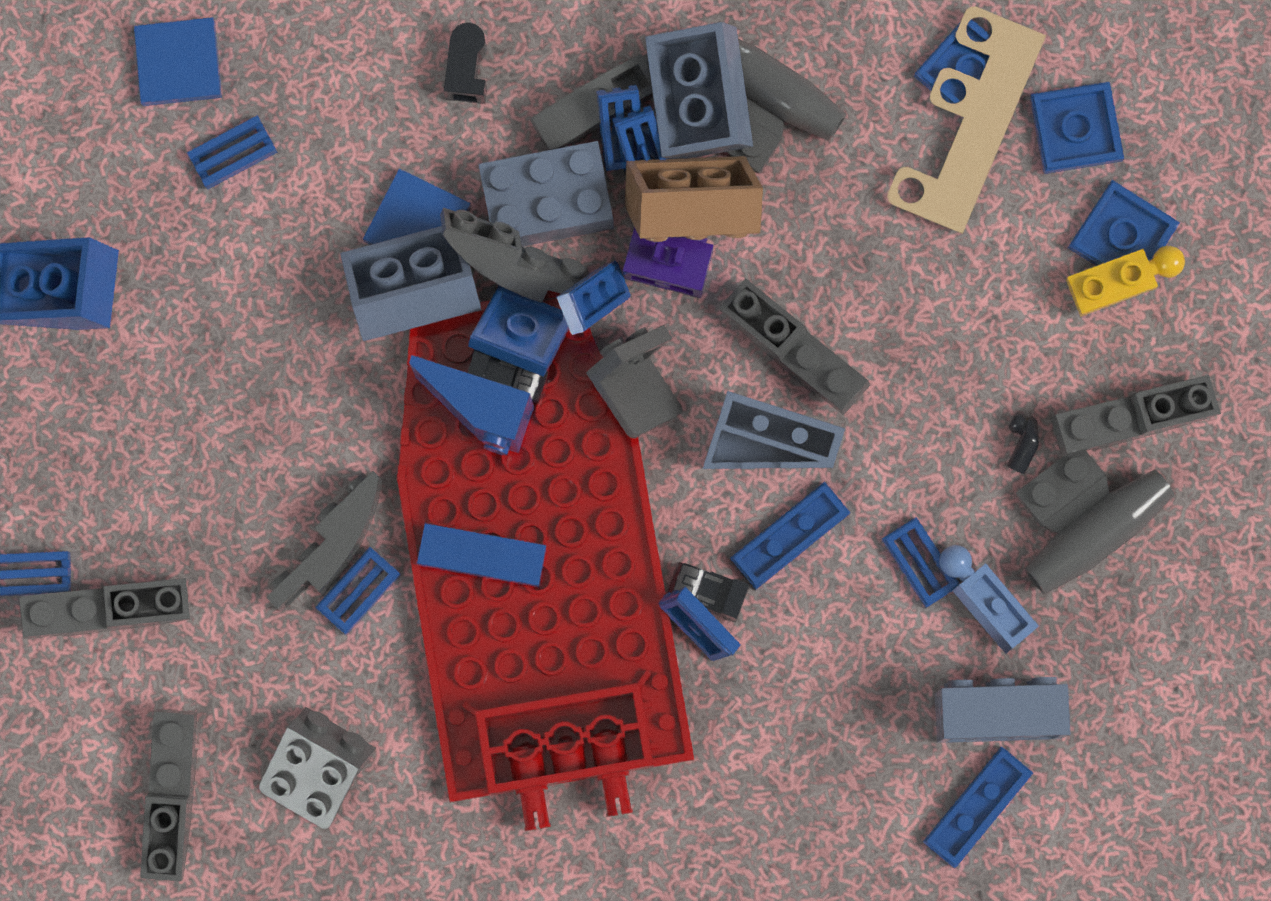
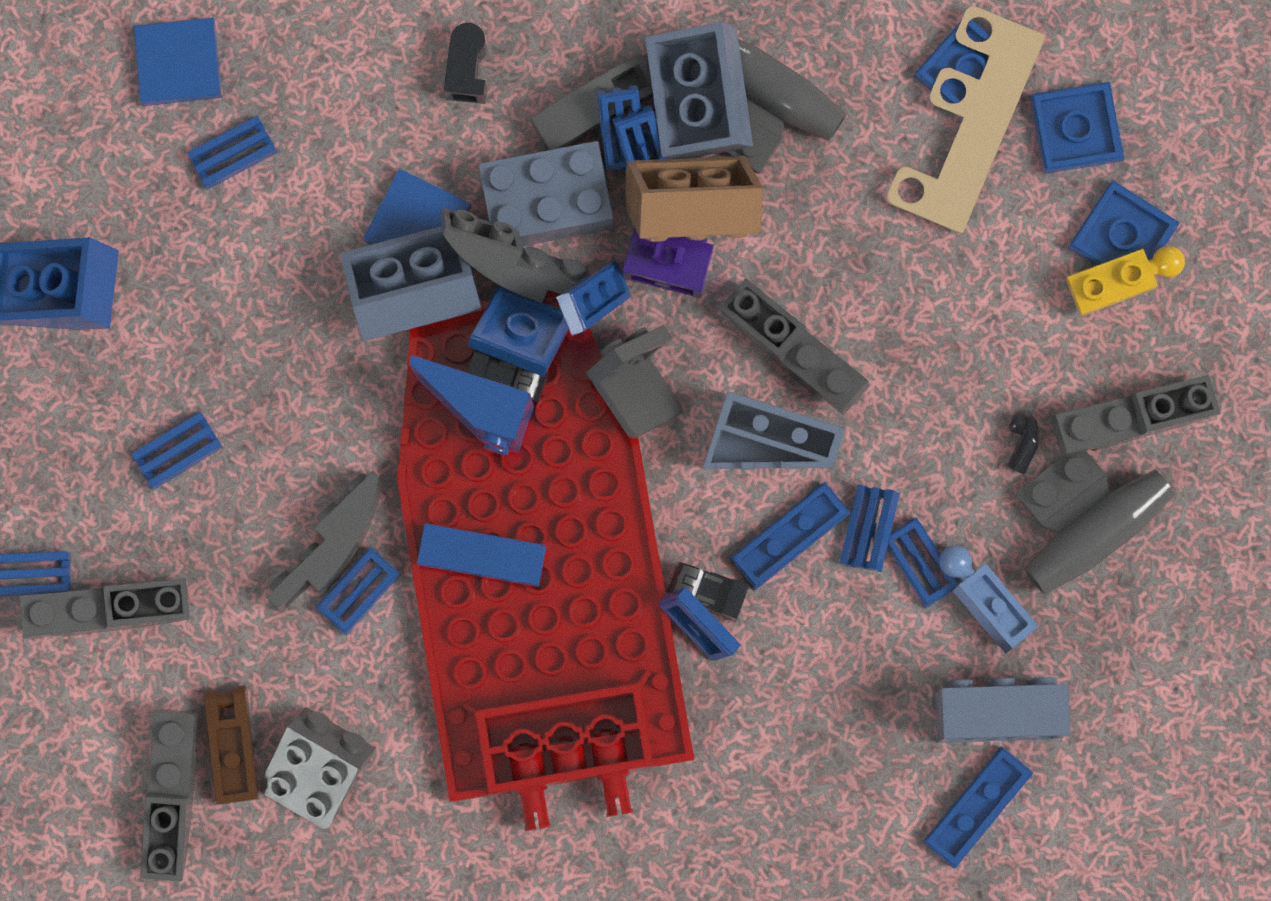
(181, 429): none -> blue tile
(231, 746): none -> reddish brown plate
(863, 527): none -> blue tile

